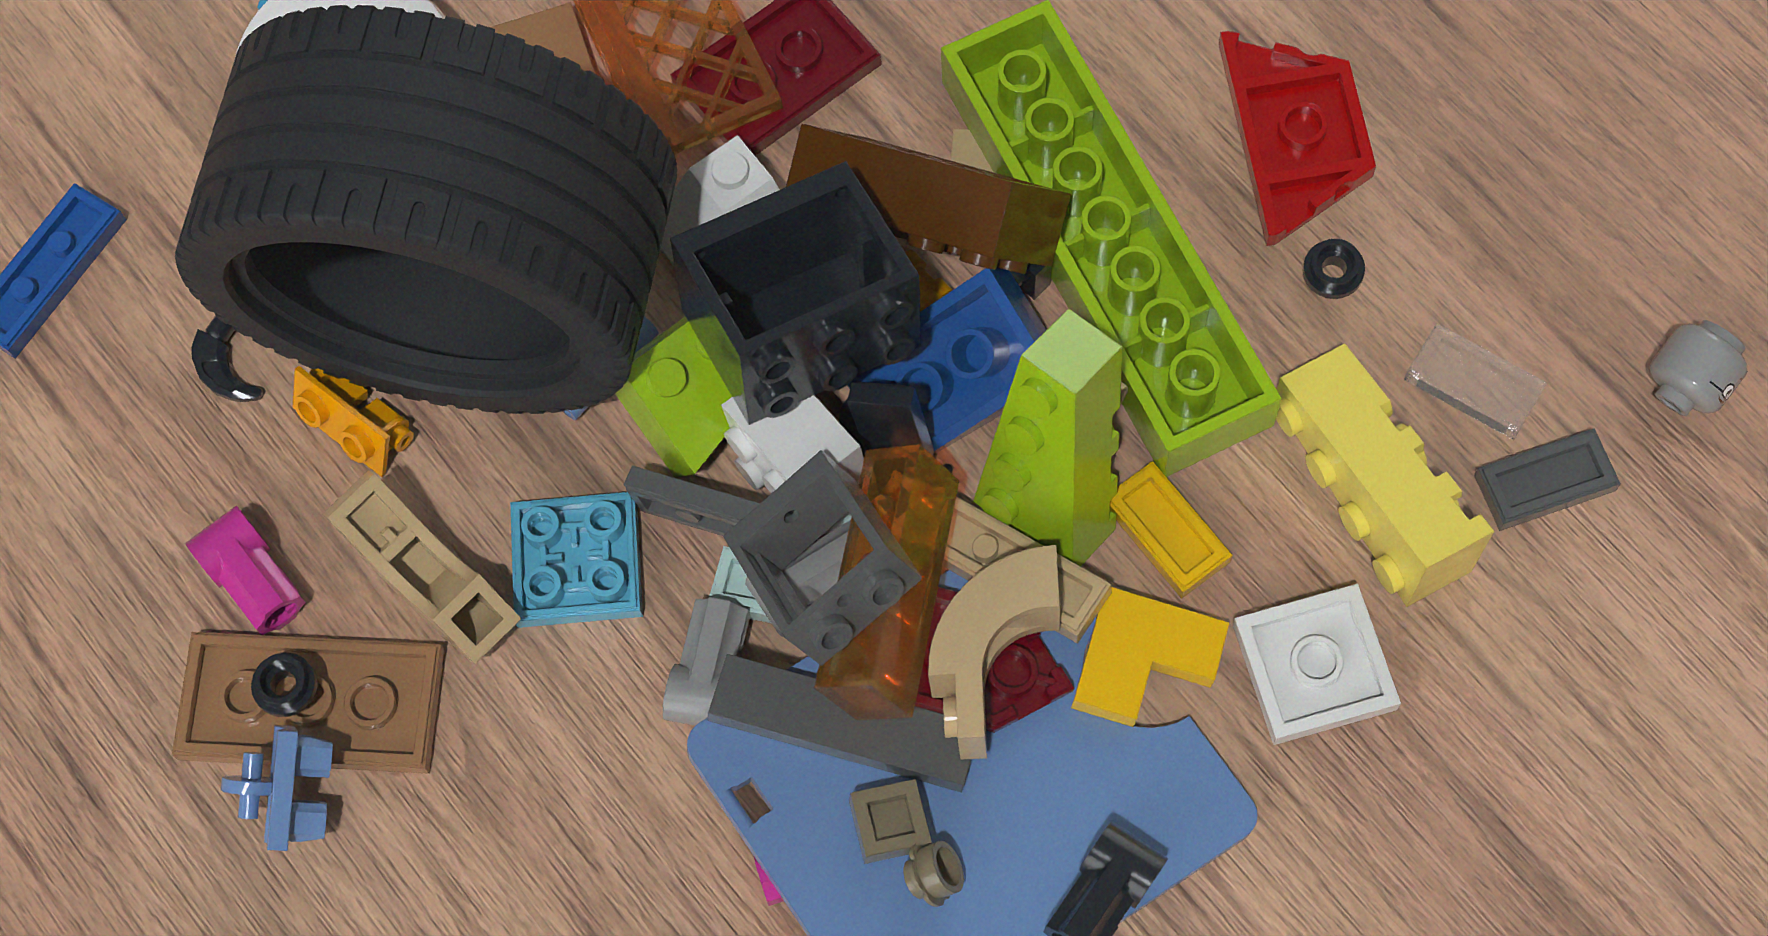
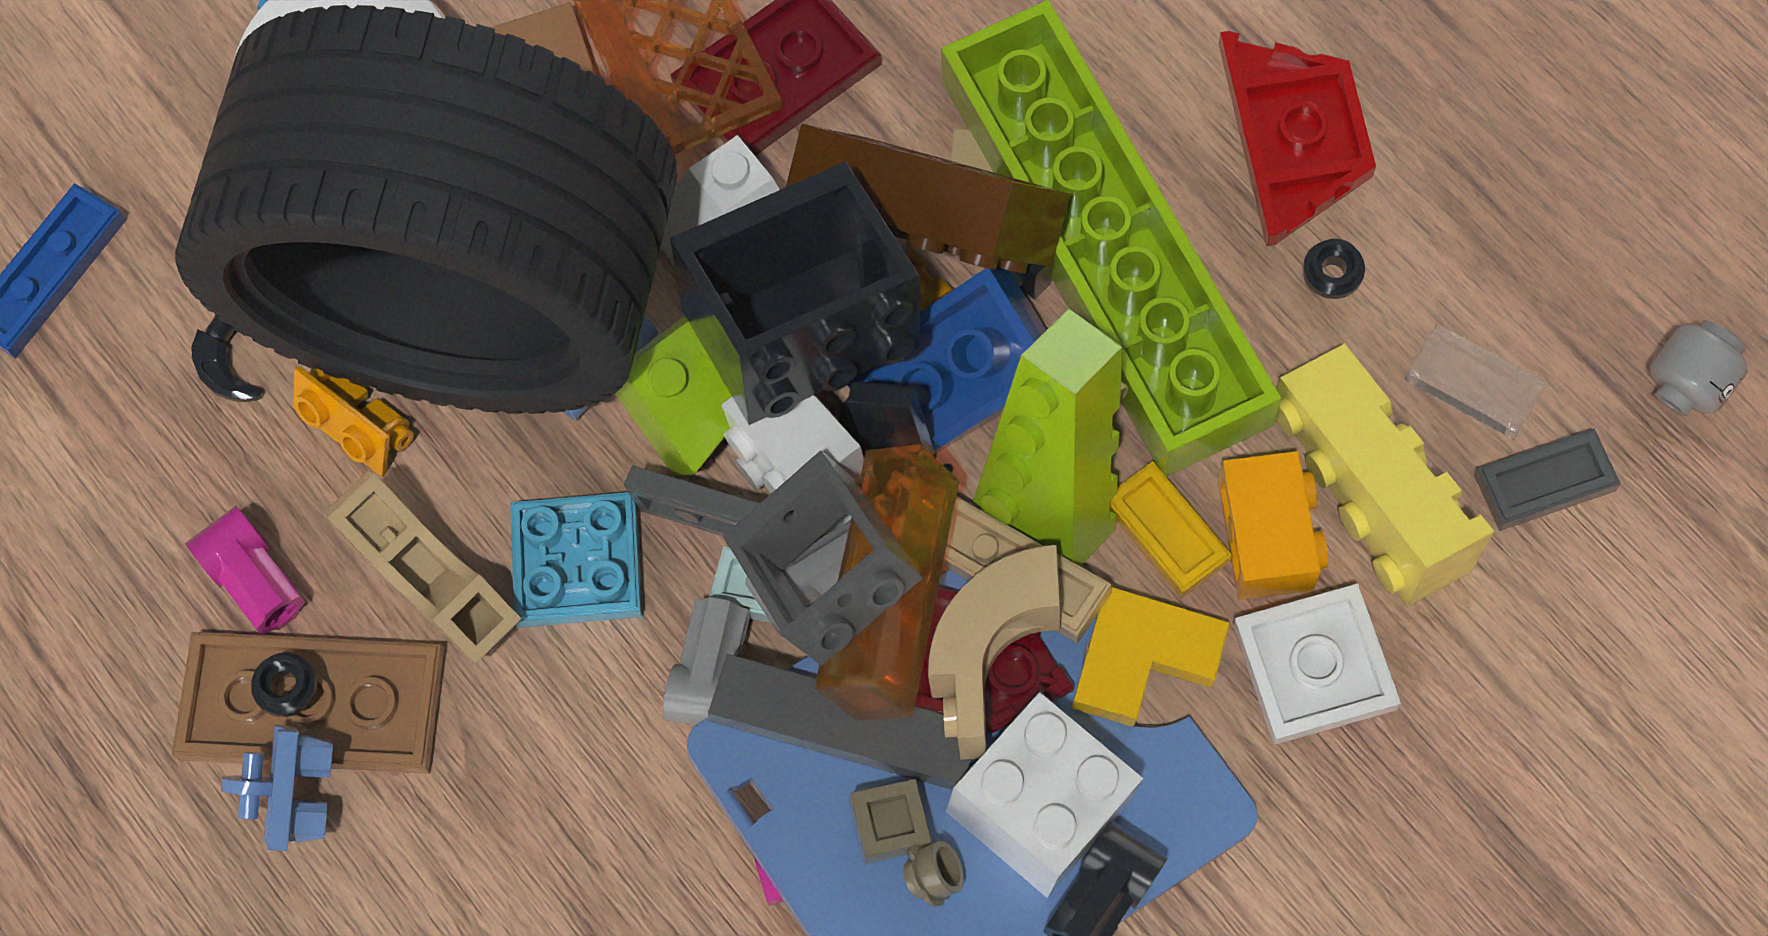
(1043, 794): none -> white brick
(1270, 525): none -> light orange brick

